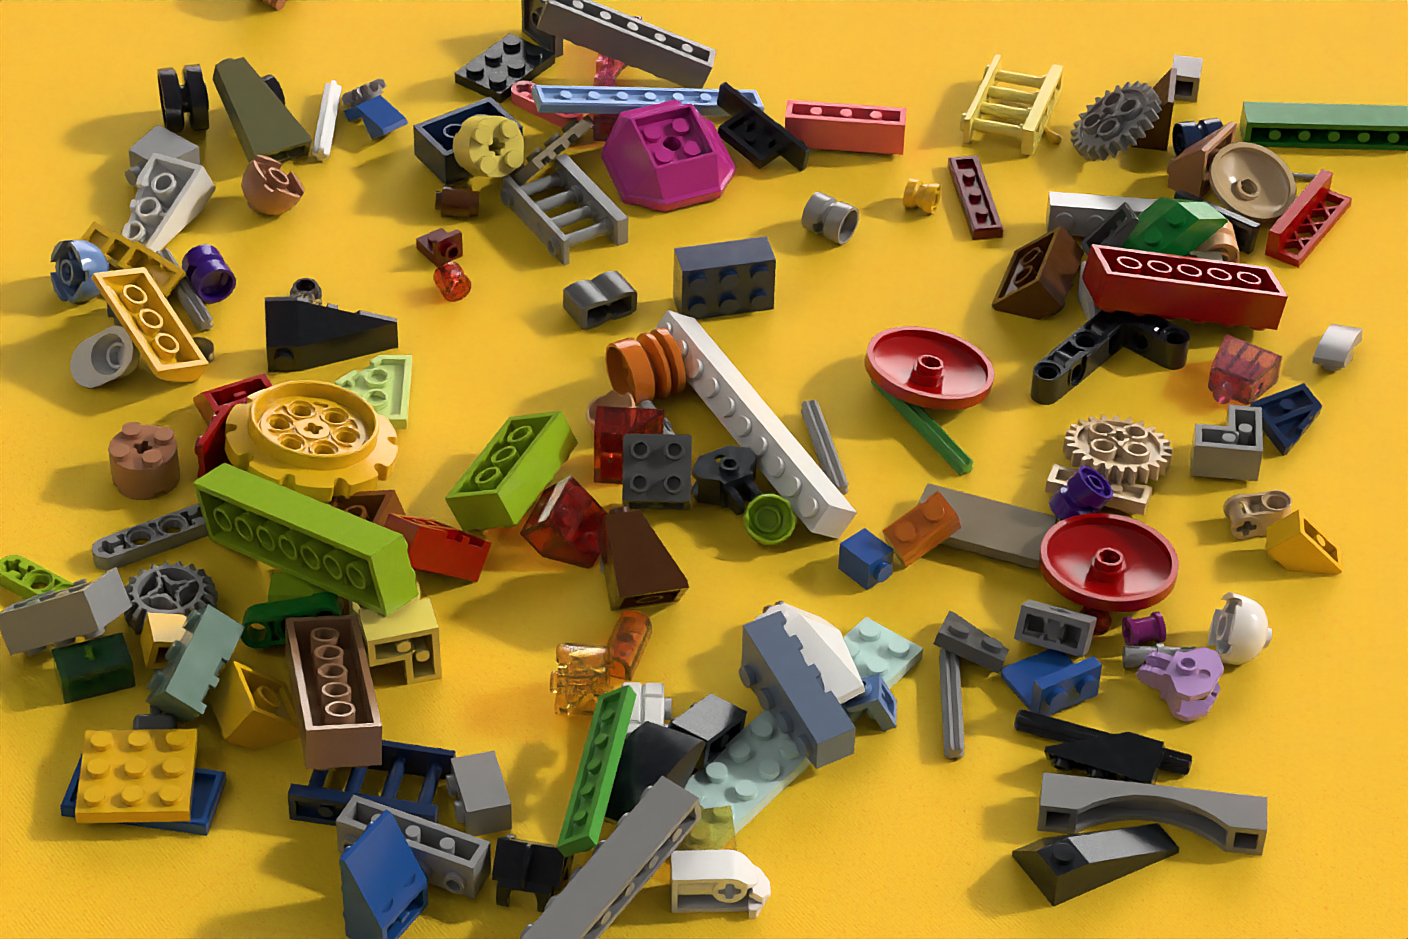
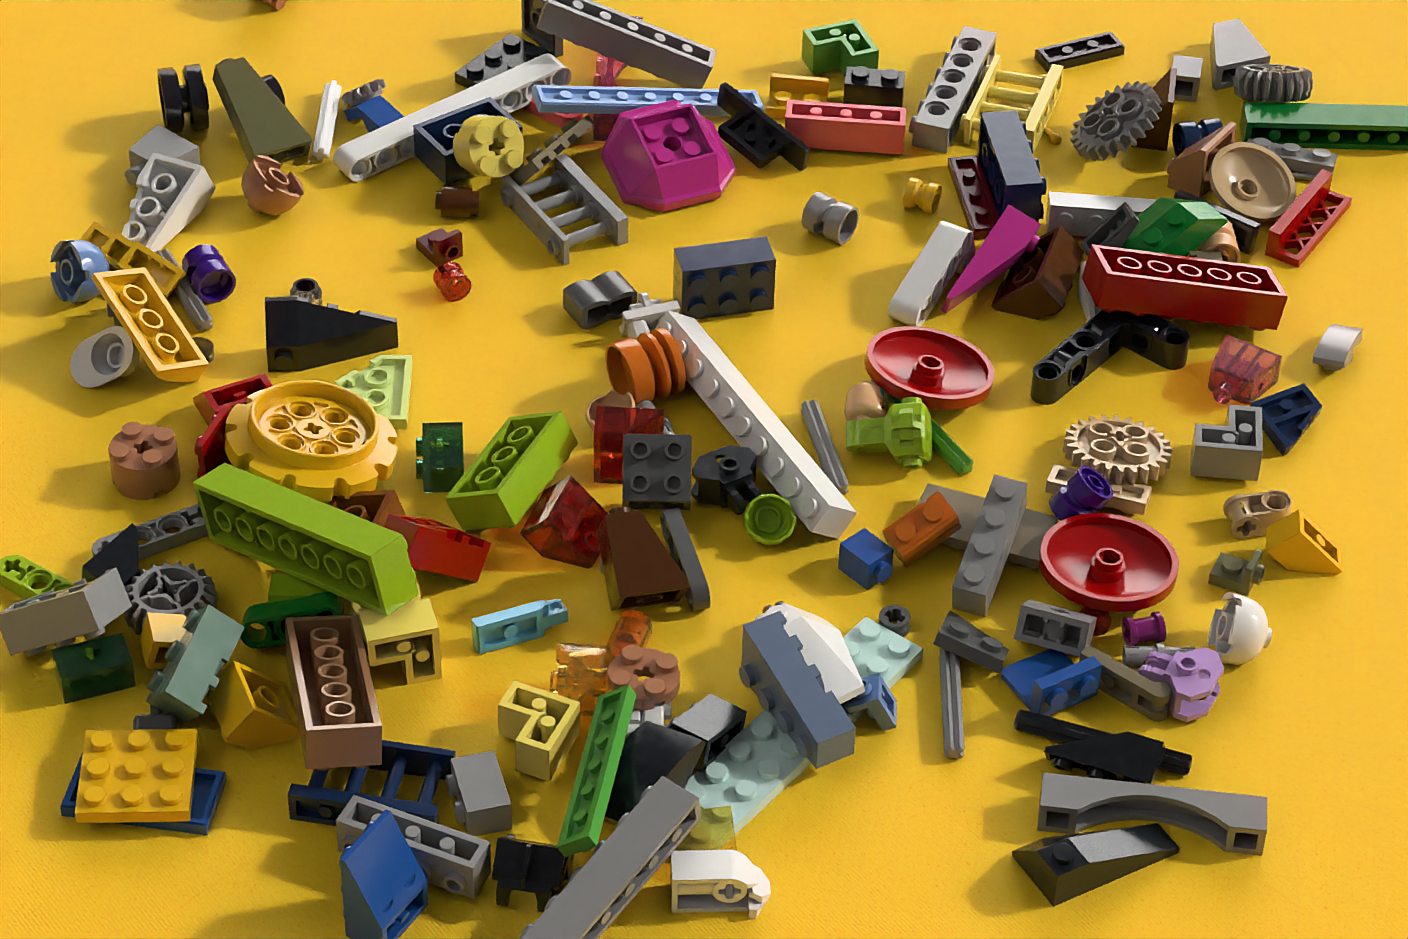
(119, 553): none -> black slope
(395, 141): none -> white beam
(441, 454): none -> clear green brick
(516, 624): none -> medium azure hinge
(540, 725): none -> light yellow brick
(645, 315): none -> white hips
(652, 663): none -> nougat plate
(685, 556): none -> dark grey beam
(794, 87): none -> yellow bracket
(837, 47): none -> bright green brick
(866, 401): none -> light nougat head
(874, 87): none -> black brick
(898, 614): none -> dark grey bush
(902, 432): none -> lime piece
(944, 254): none -> white beam
(953, 89): none -> light grey brick
(989, 545): none -> light grey brick
(1000, 250): none -> dark pink wedge
(1010, 164): none -> brick
(1080, 51): none -> tile
(1130, 686): none -> dark tan plate
(1230, 48): none -> slope
(1236, 573): none -> olive bracket
(1273, 82): none -> light grey gear
(1300, 158): none -> light grey plate

